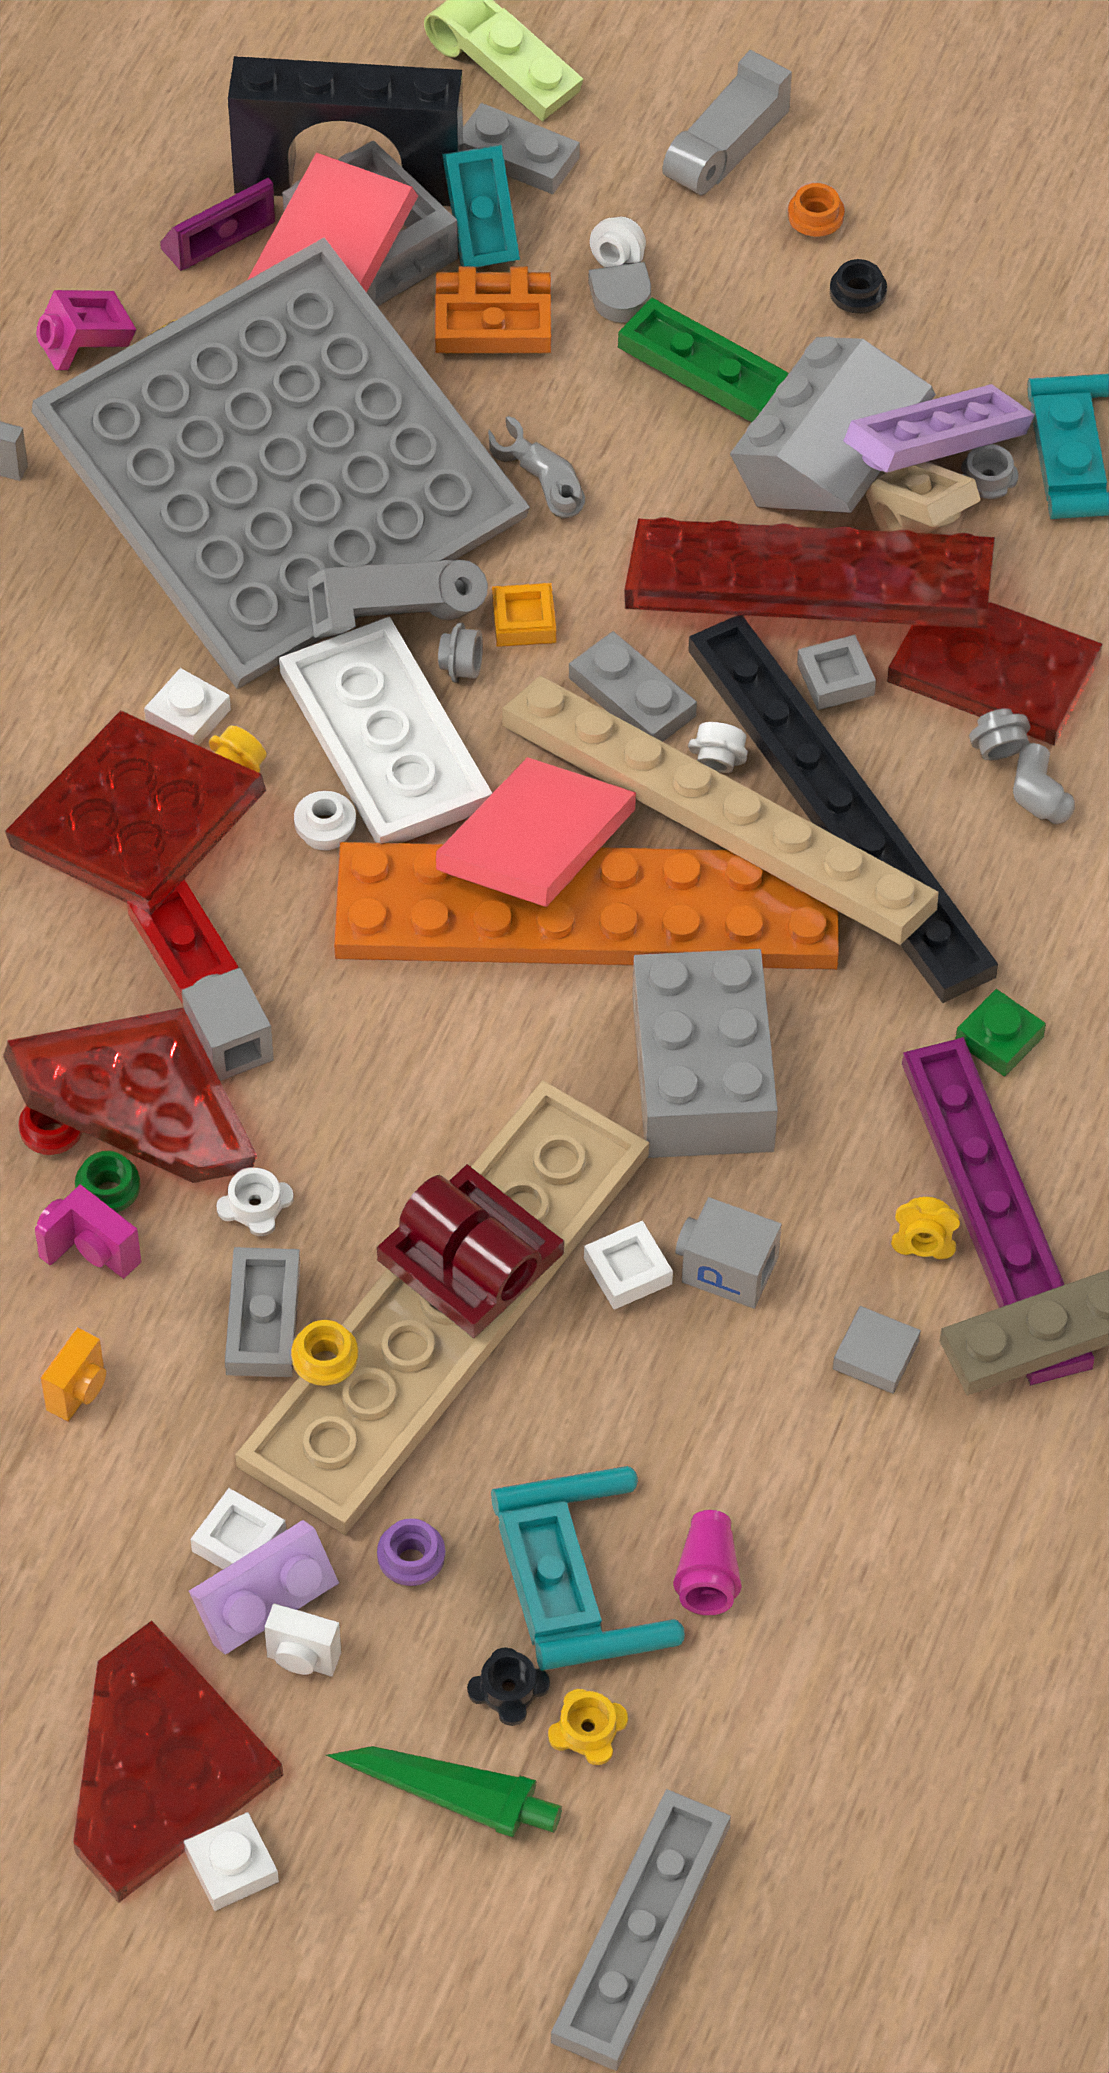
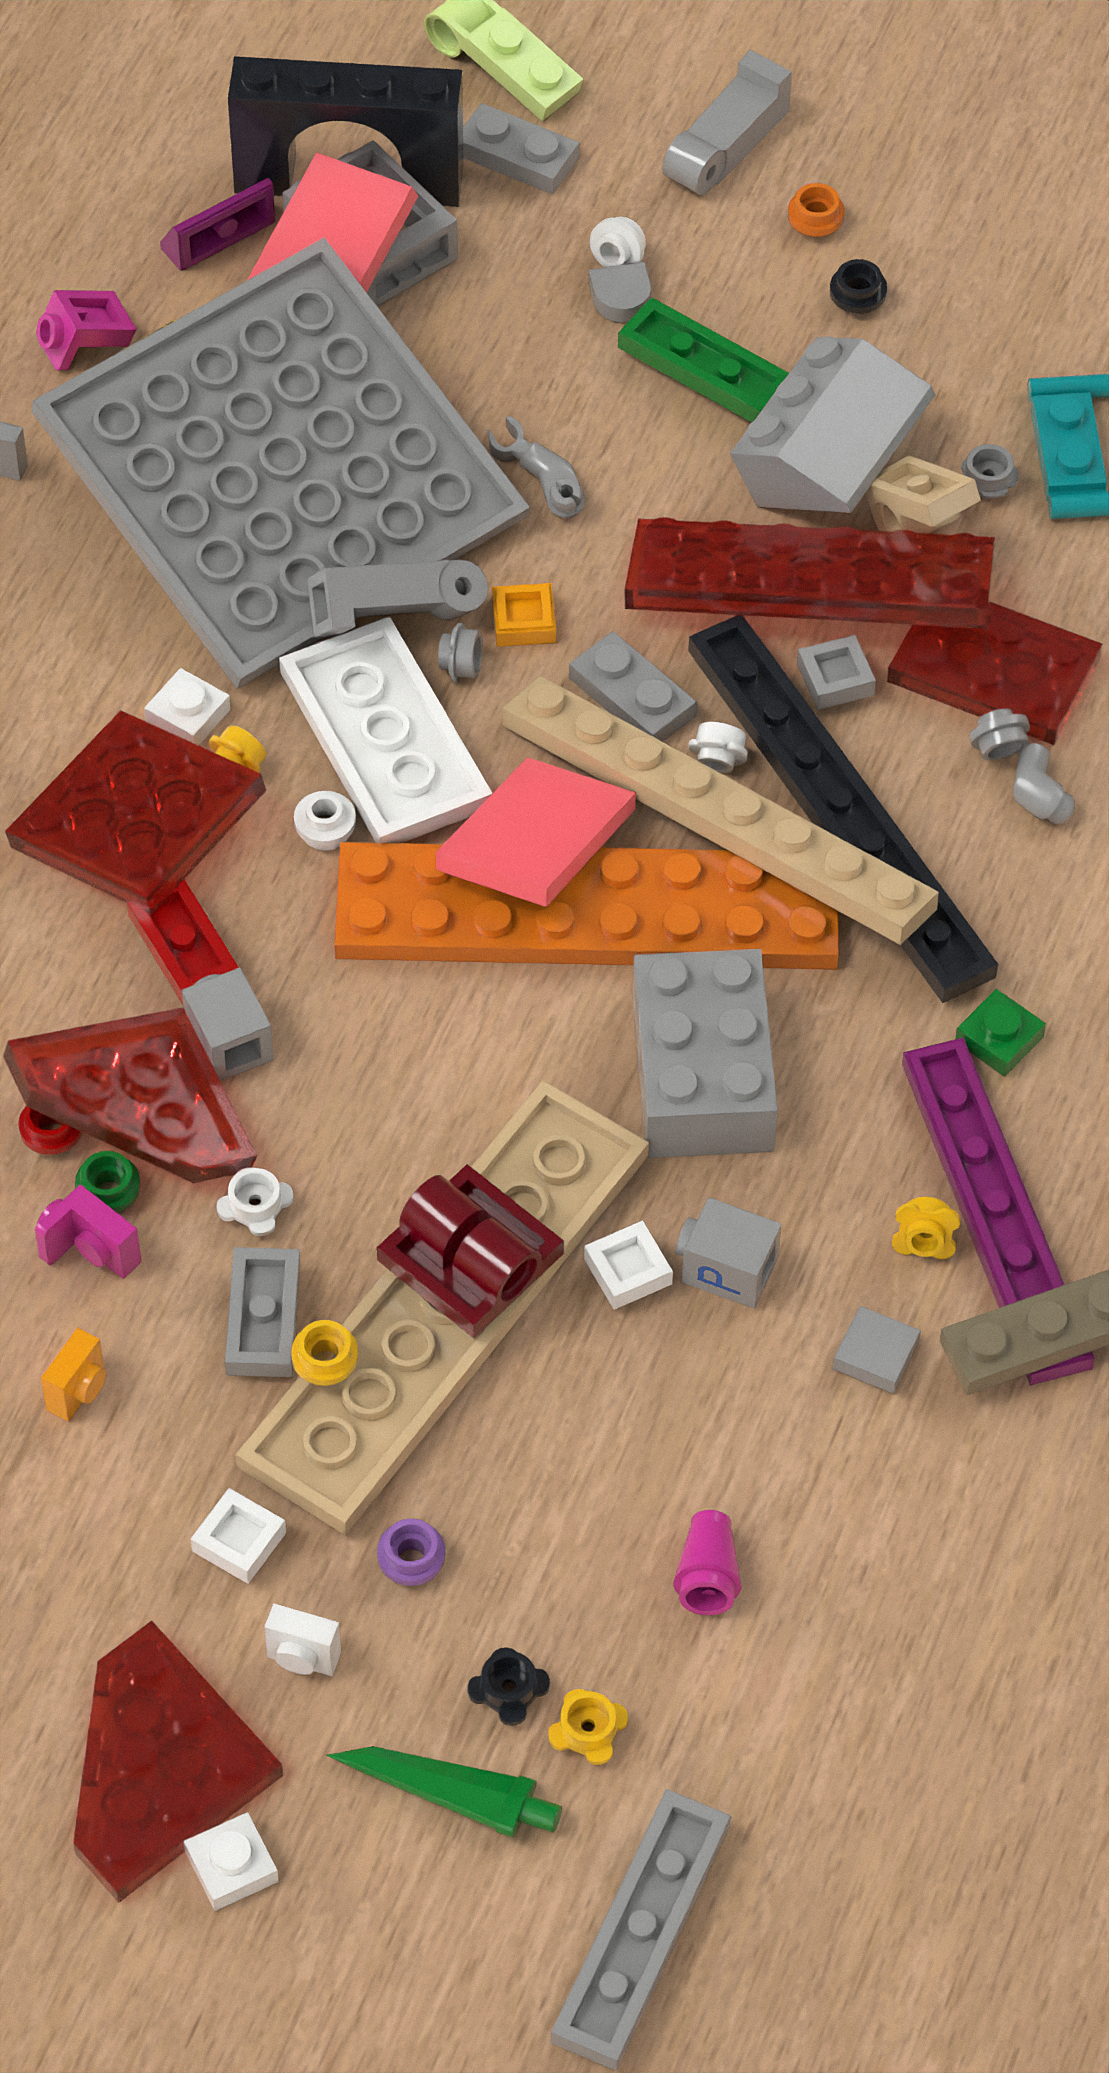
(282, 1571): lavender plate -> none
(481, 206): teal plate -> none
(493, 311): orange plate -> none
(554, 1577): teal plate -> none
(937, 428): lavender plate -> none

